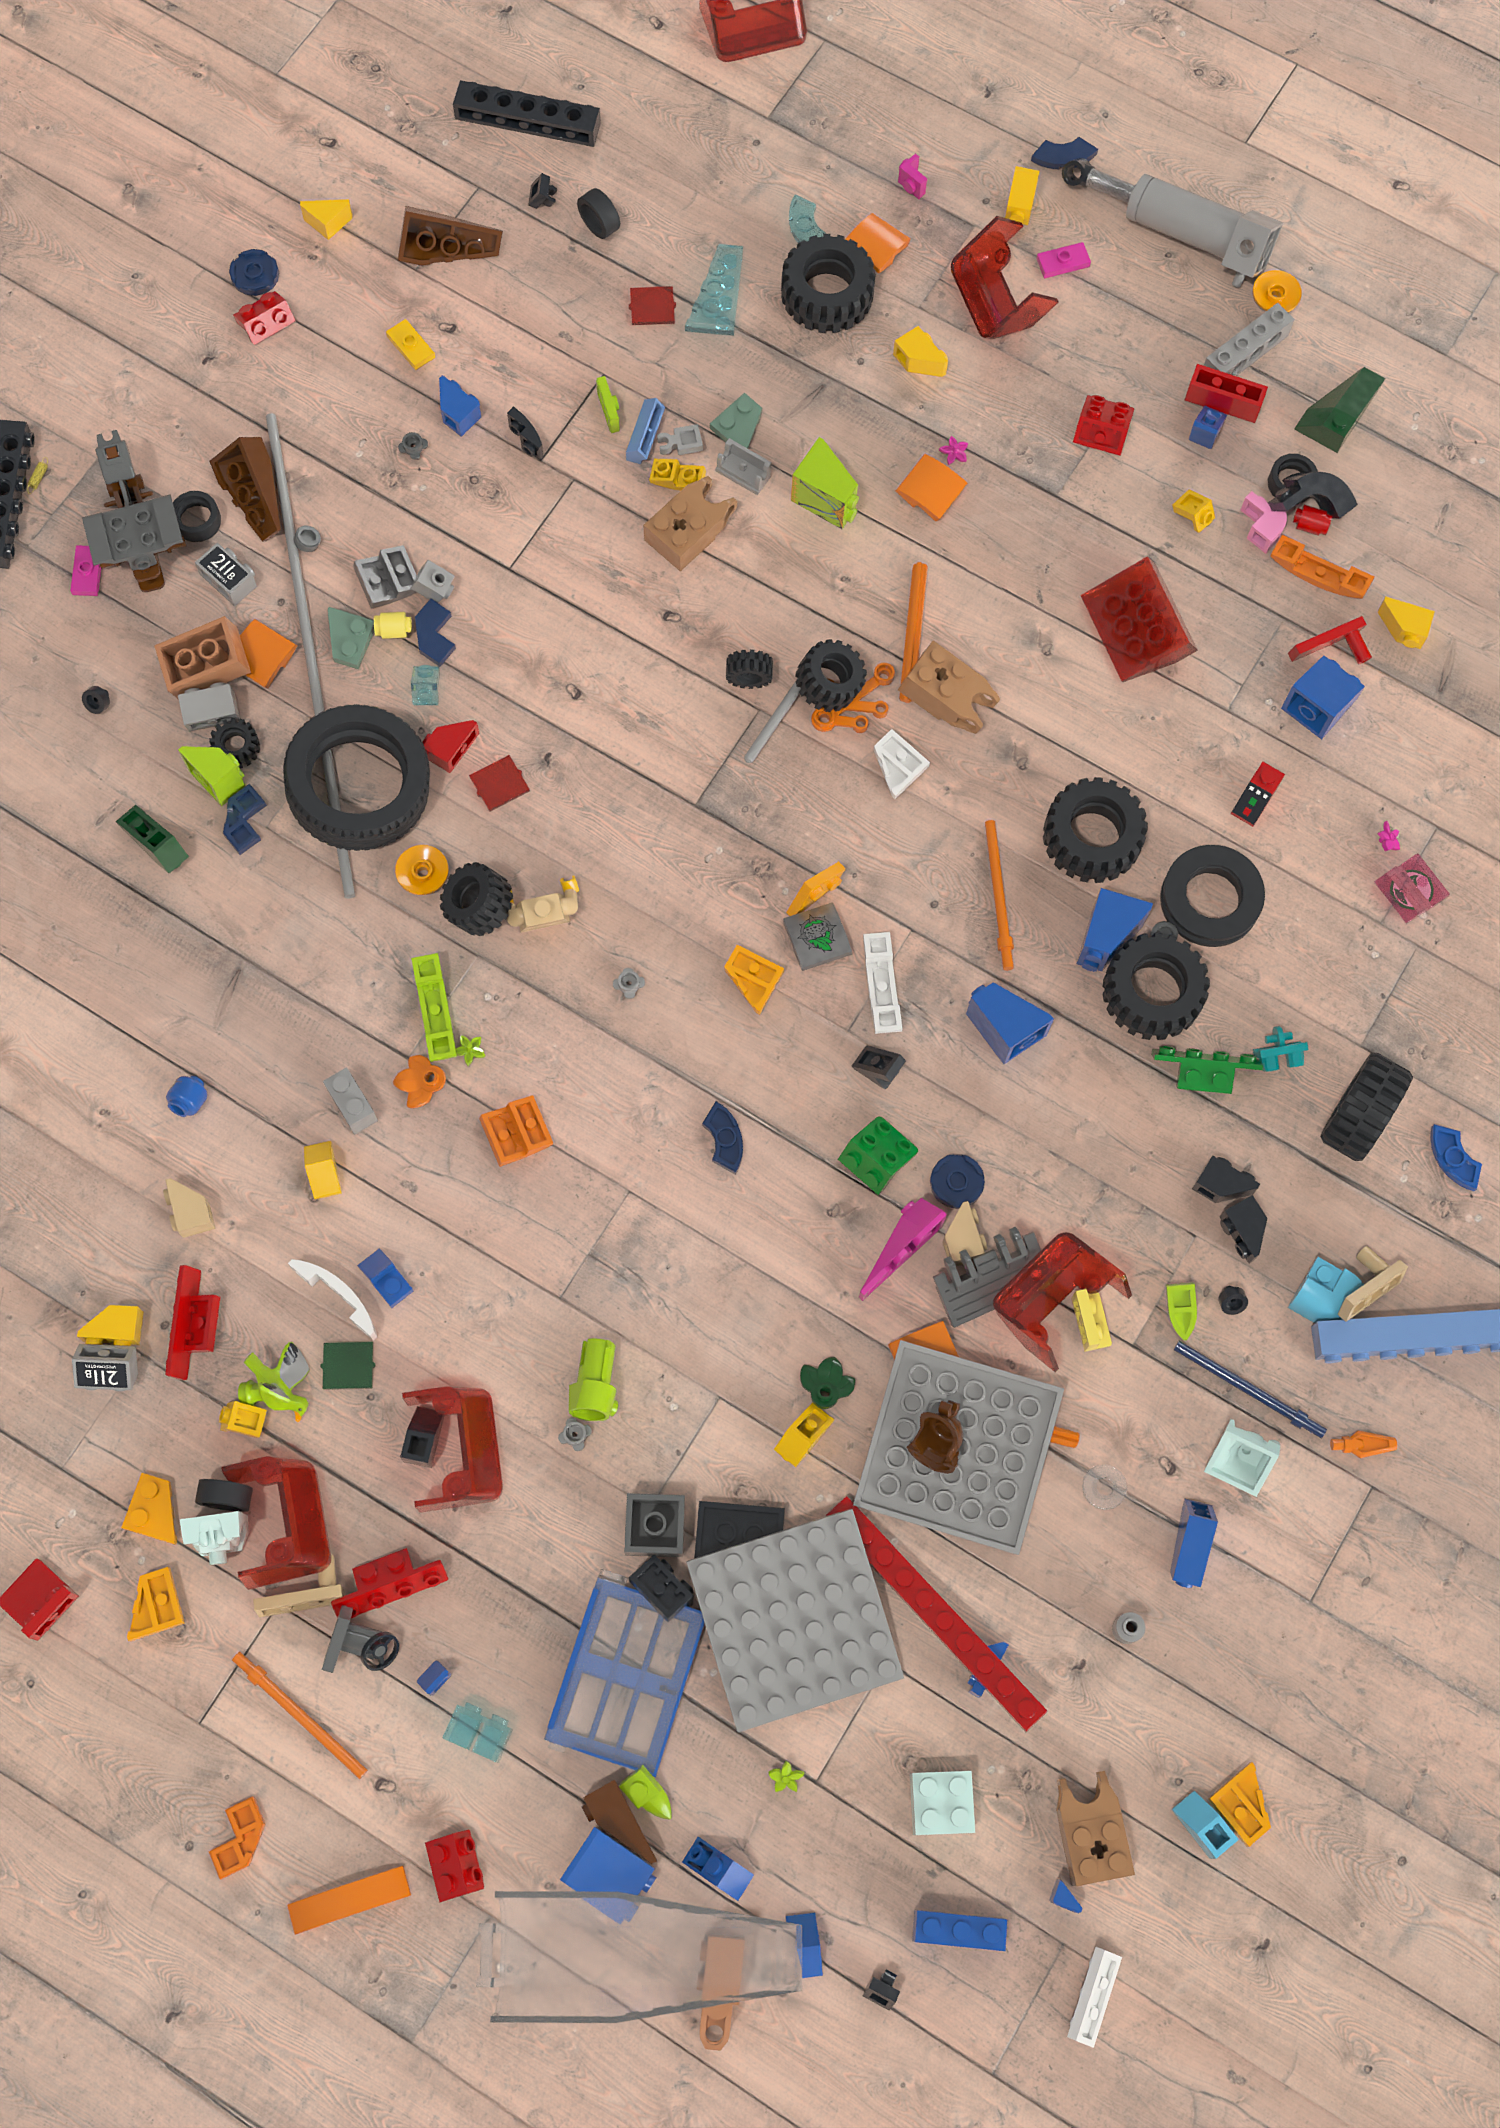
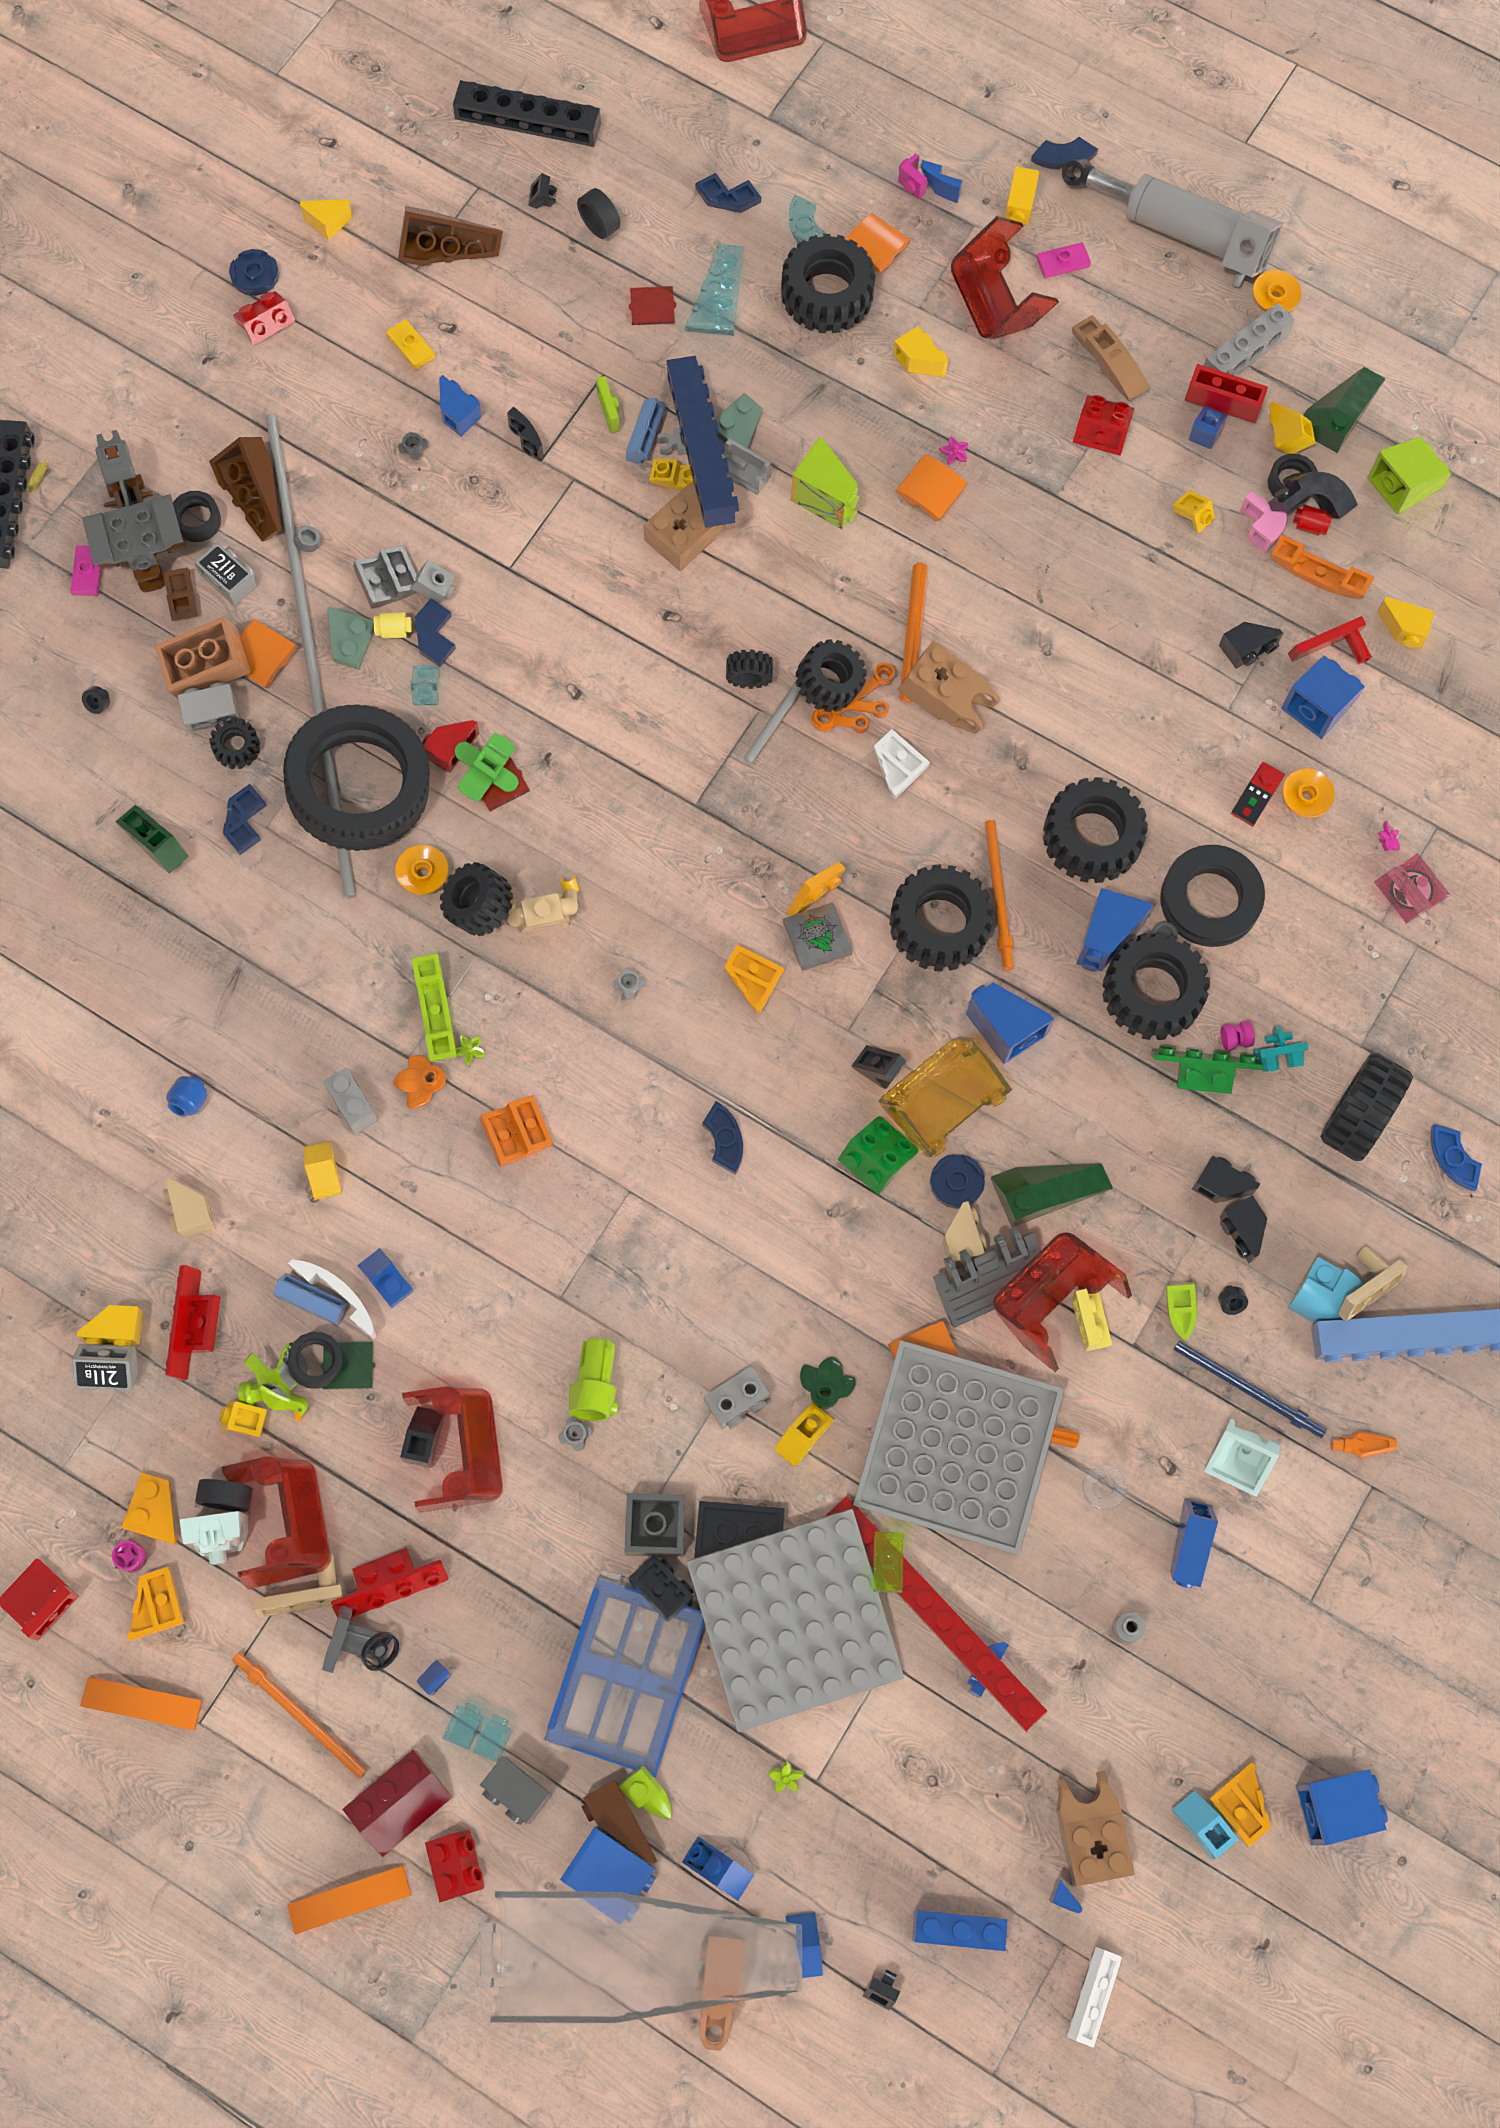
(123, 1555): none -> dark pink wheel
(141, 1703): none -> orange slope
(180, 594): none -> reddish brown slope
(214, 771): lime slope -> none
(248, 1828): orange tile -> none
(310, 1299): none -> medium blue piece
(323, 1380): none -> black tyre
(397, 1803): none -> dark red slope
(486, 767): none -> bright green piece
(515, 1790): none -> dark grey brick
(701, 441): none -> dark blue brick
(718, 196): none -> dark blue tile
(737, 1398): none -> light grey brick
(881, 983): white slope -> none
(888, 1562): none -> clear neon green plate
(913, 1230): dark pink wedge -> none
(938, 1439): reddish brown helmet -> none
(941, 184): none -> blue slope
(942, 1803): light aqua brick -> none
(944, 1093): none -> clear yellow windscreen
(950, 887): none -> black tyre
(1040, 1190): none -> dark green wedge
(1112, 355): none -> medium nougat slope
(1138, 621): clear red slope -> none
(1237, 1035): none -> dark pink wheel
(1248, 641): none -> black slope
(1291, 429): none -> yellow slope
(1313, 784): none -> light orange dish
(1342, 1807): none -> blue slope
(1408, 473): none -> lime slope

